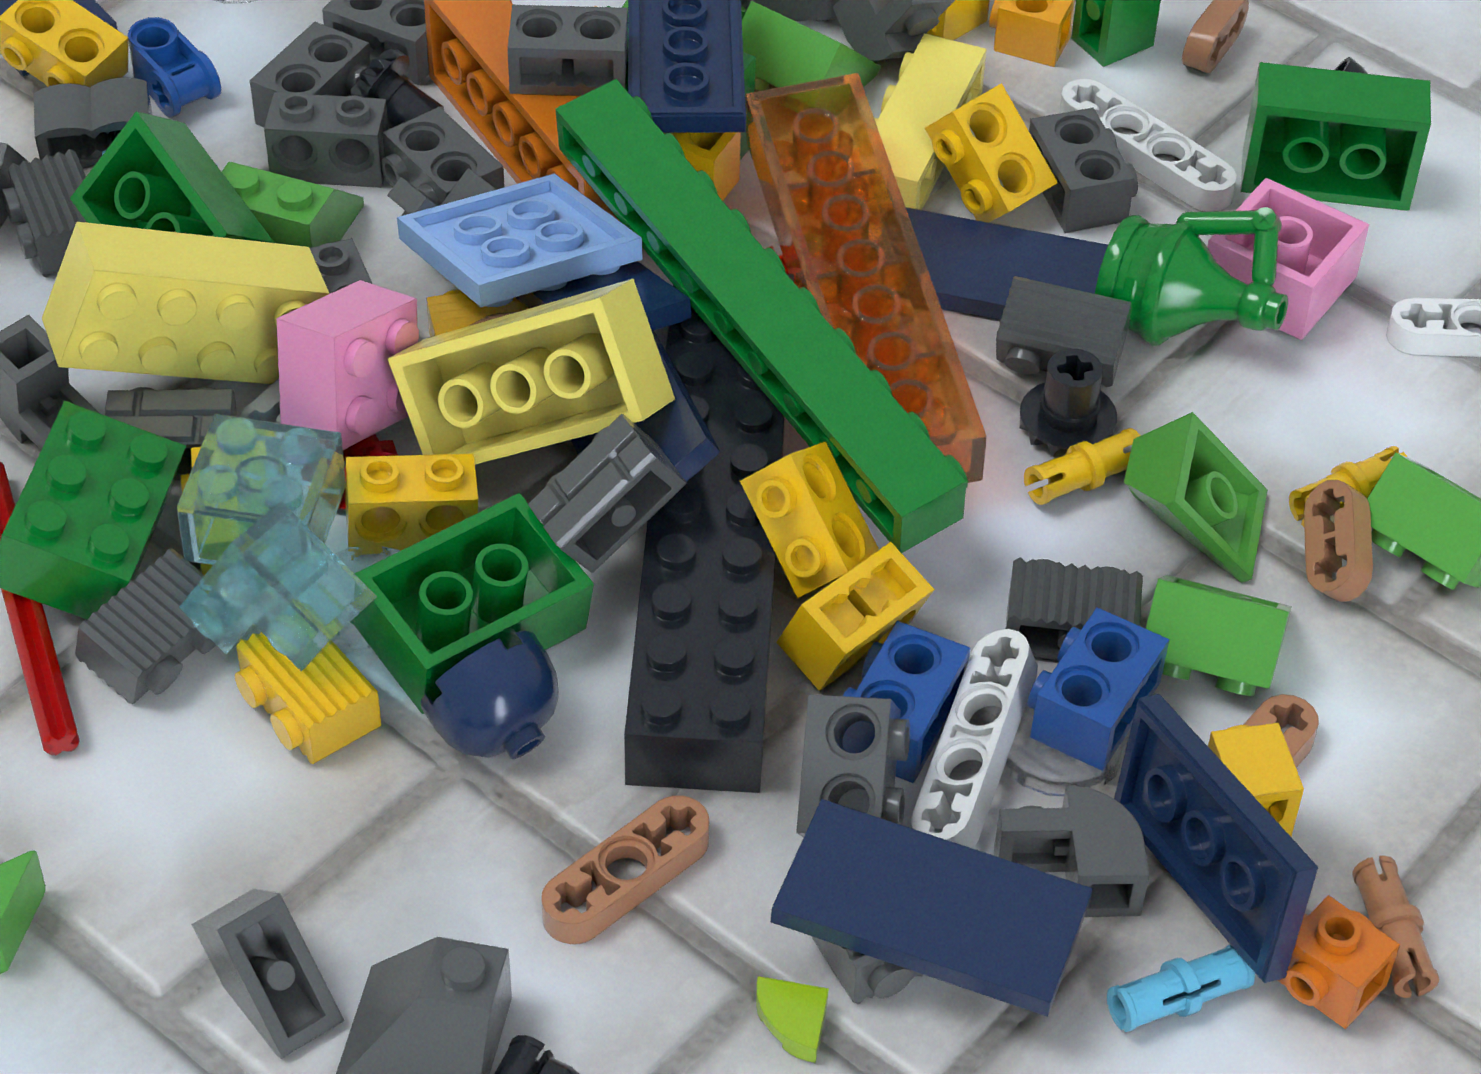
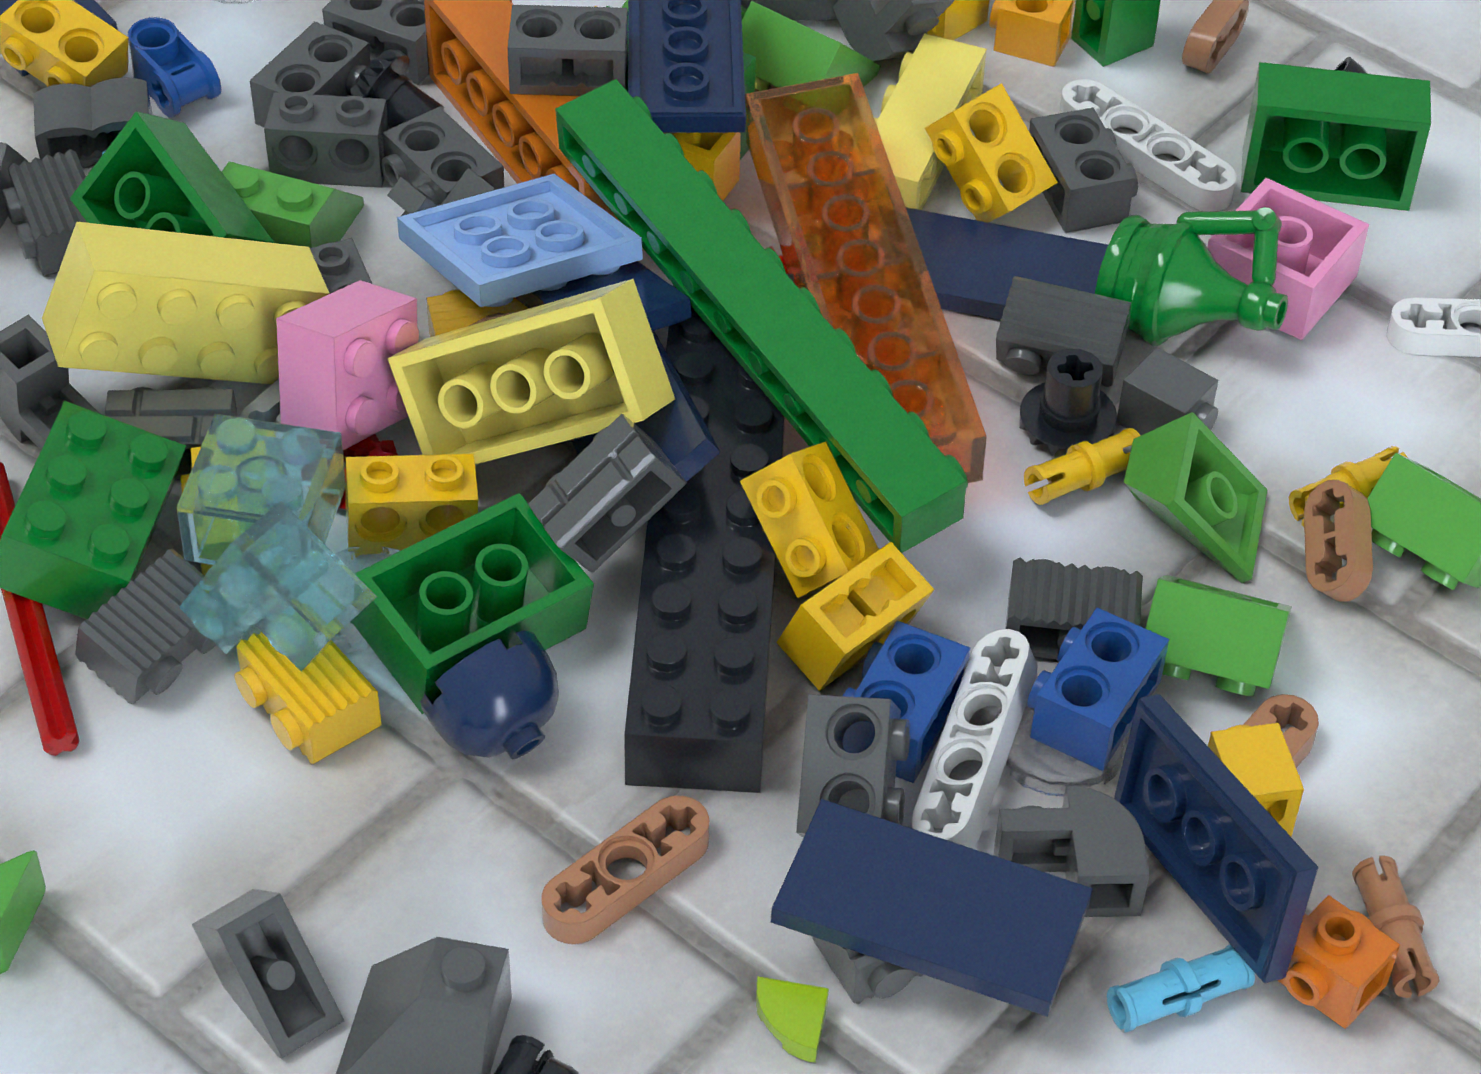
(1165, 390): none -> dark grey brick

